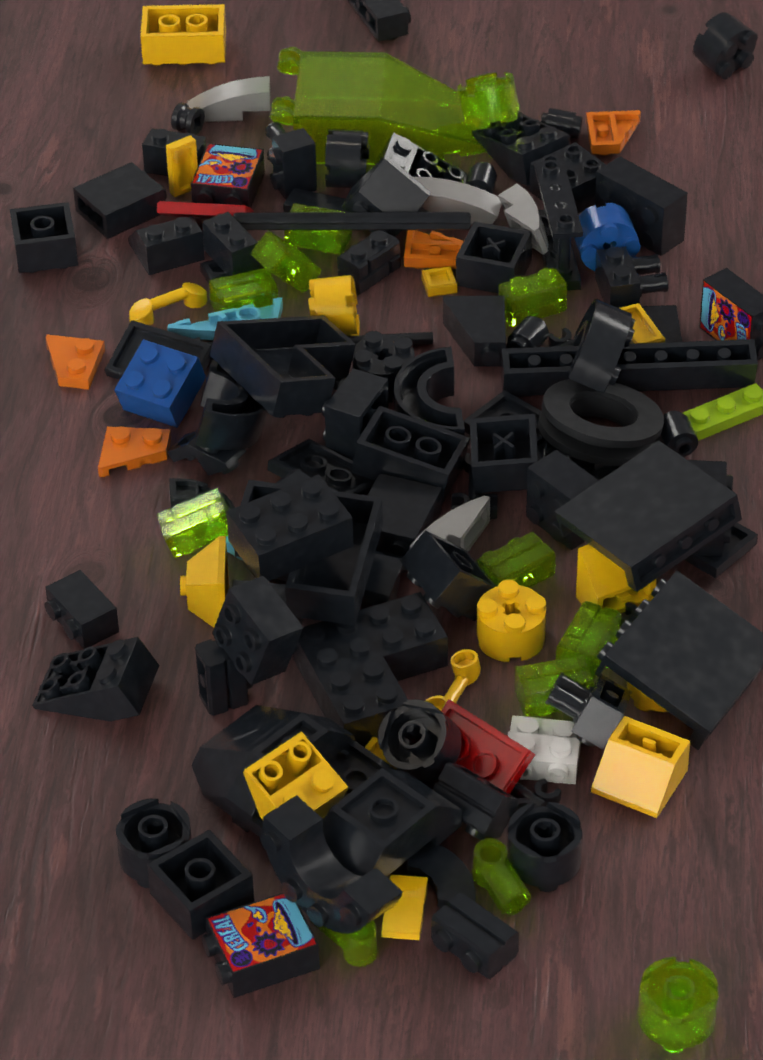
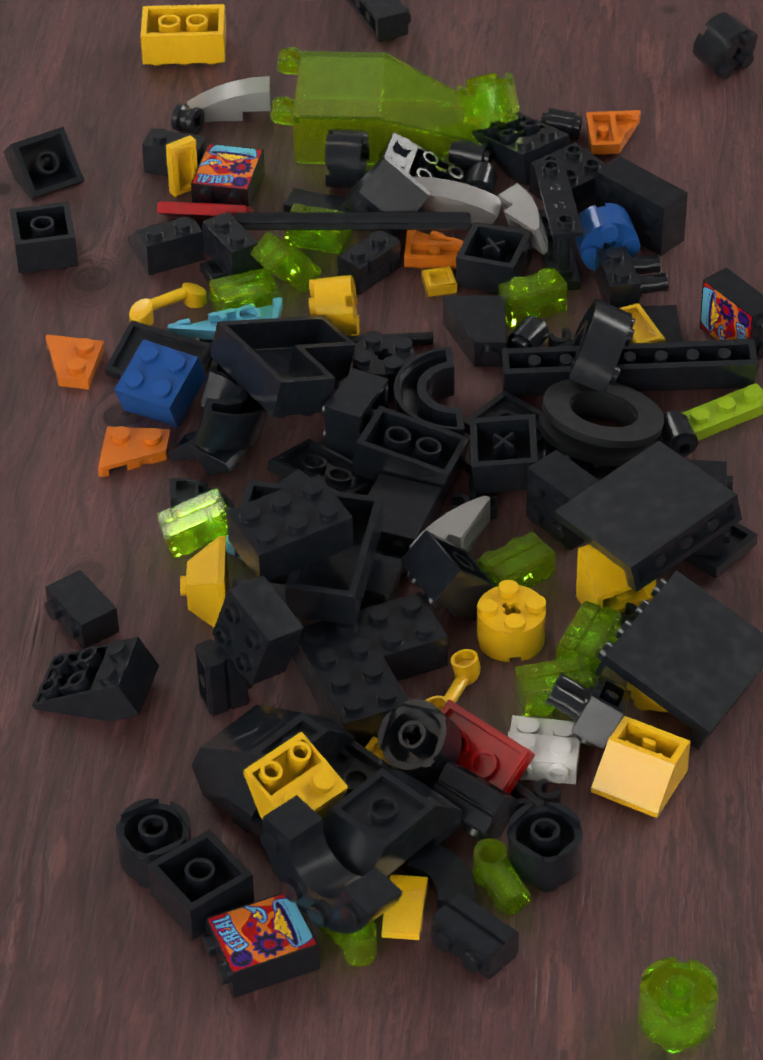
(43, 163): none -> black slope
(119, 200): black brick -> none
(292, 159): black brick -> none
(468, 153): none -> black brick

